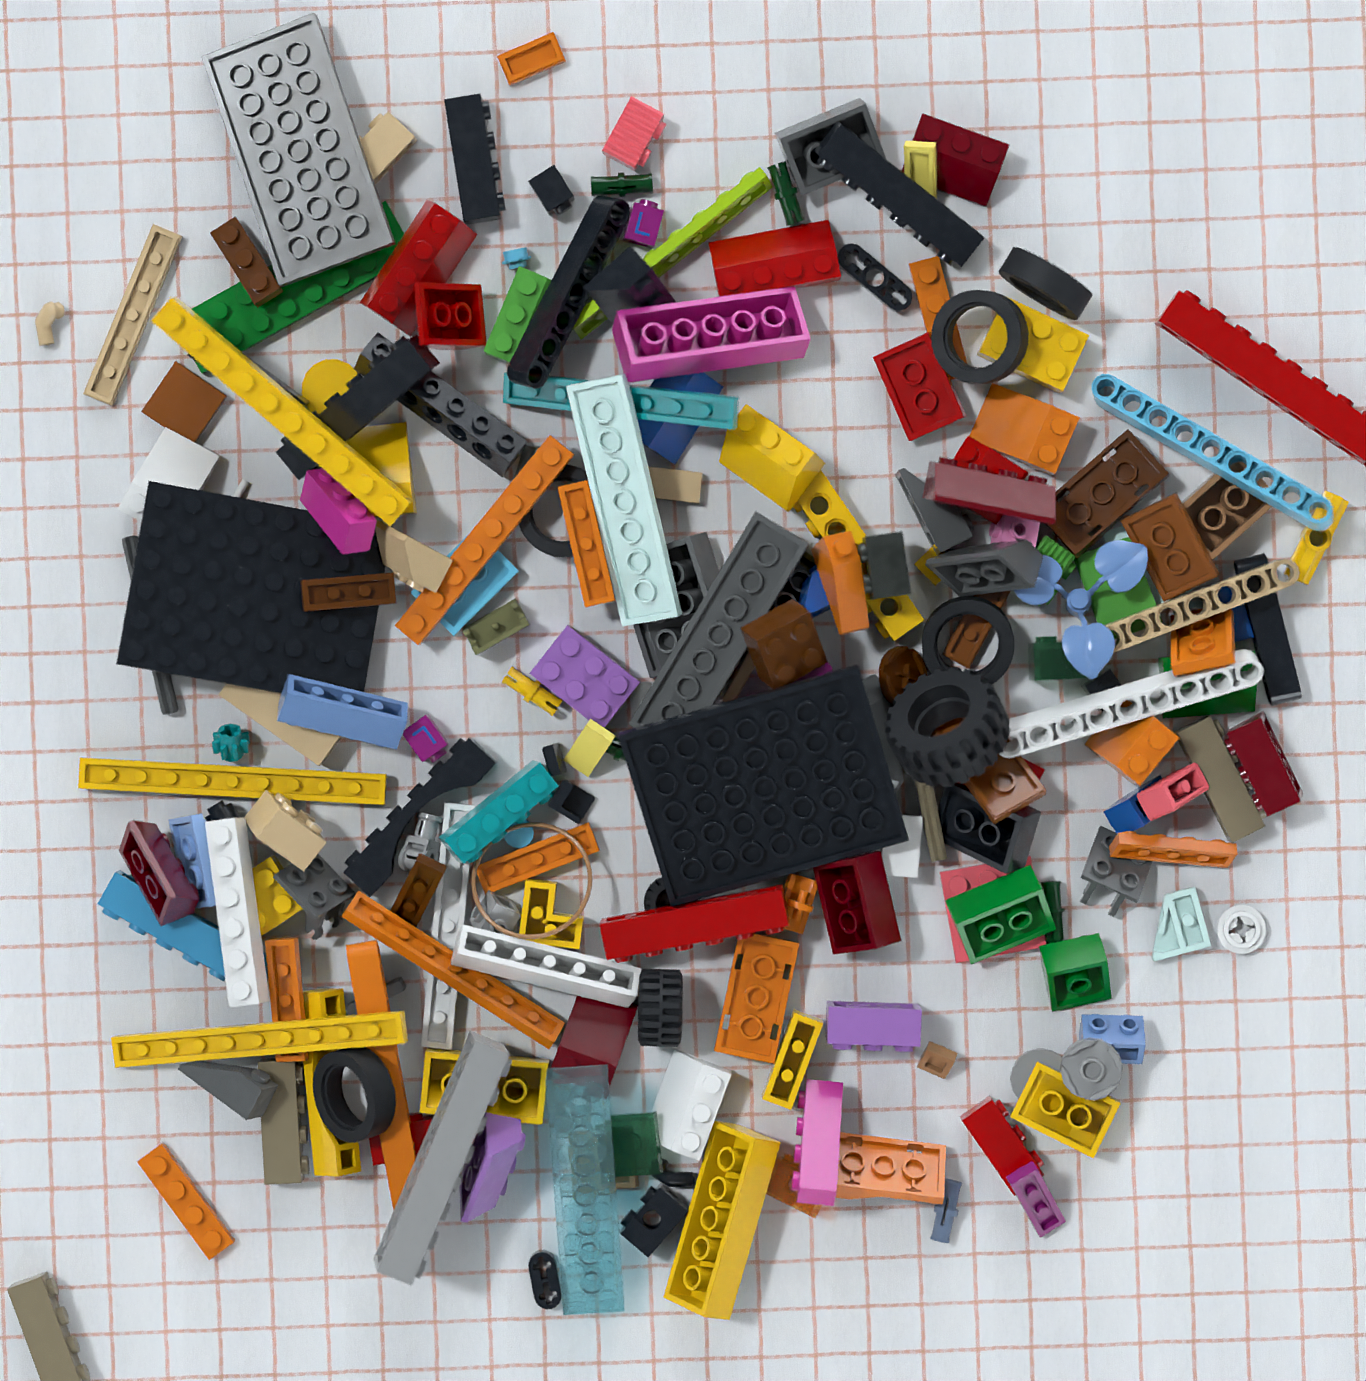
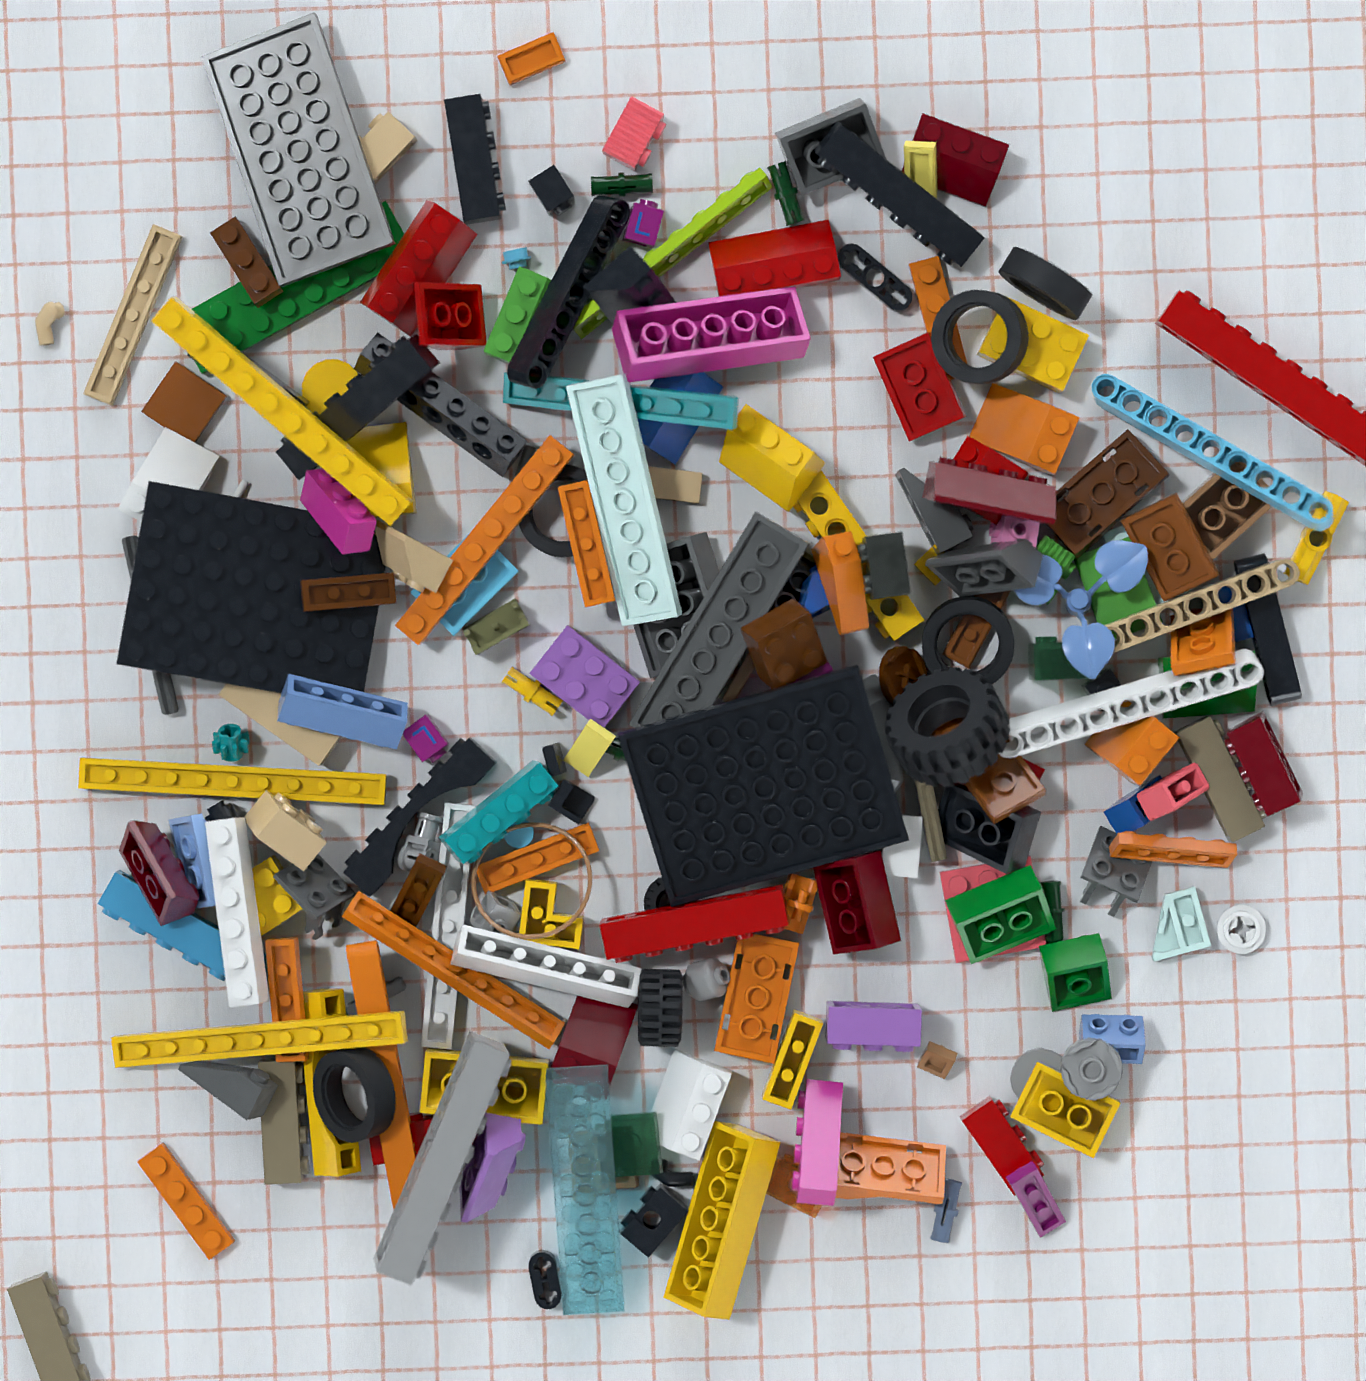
(706, 979): none -> light grey head

